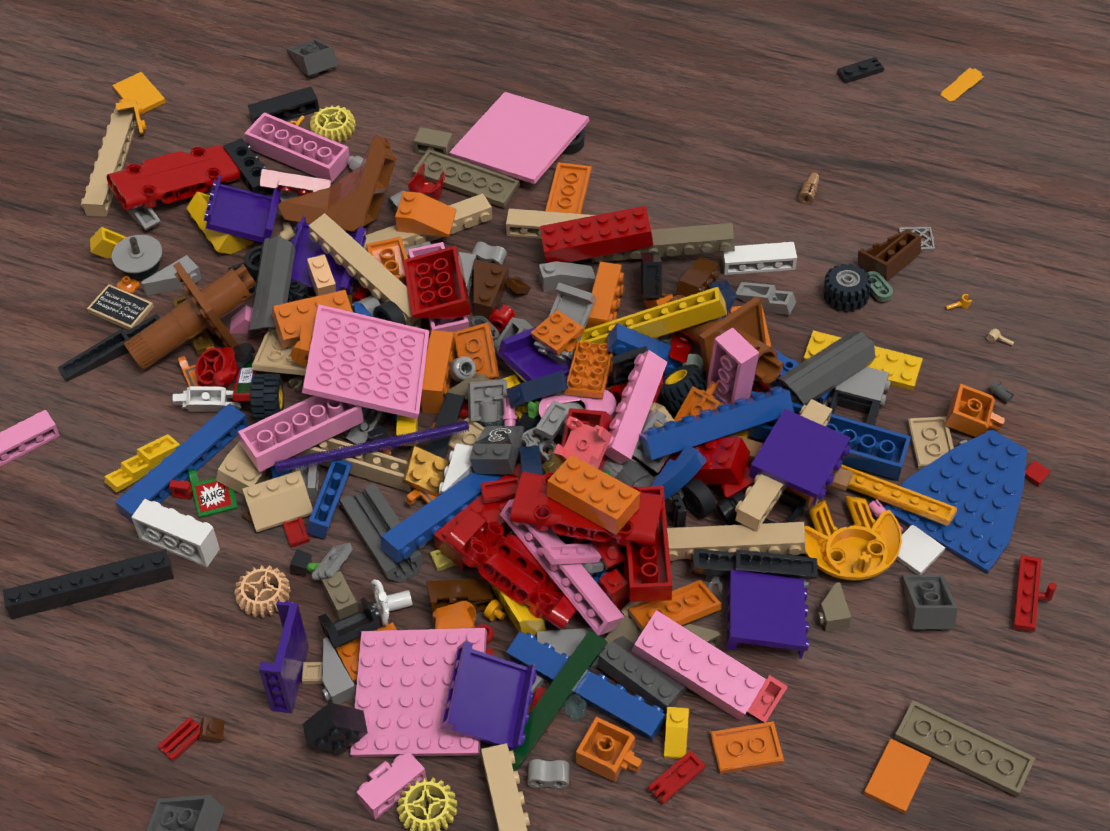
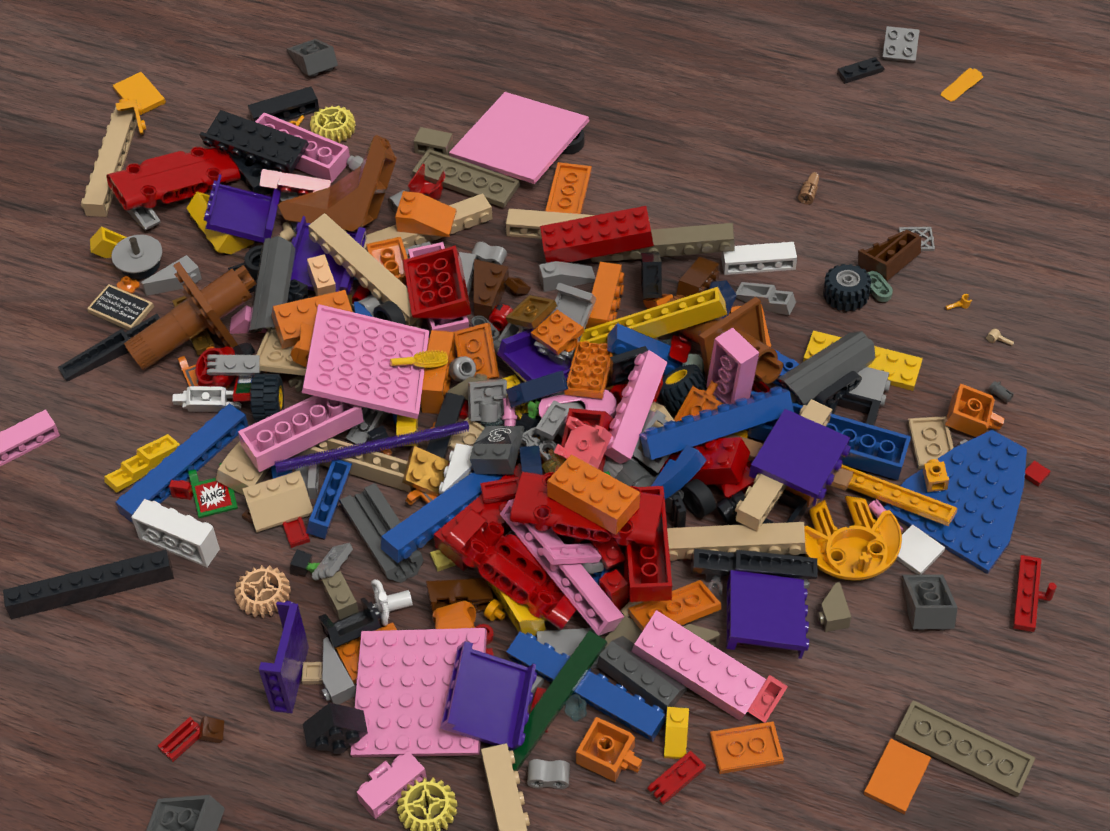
(233, 365): none -> light grey hinge
(255, 142): none -> black bracket
(423, 359): none -> yellow piece
(531, 311): none -> pearl gold plate
(839, 389): none -> black beam
(900, 44): none -> light grey plate
(935, 475): none -> light orange brick

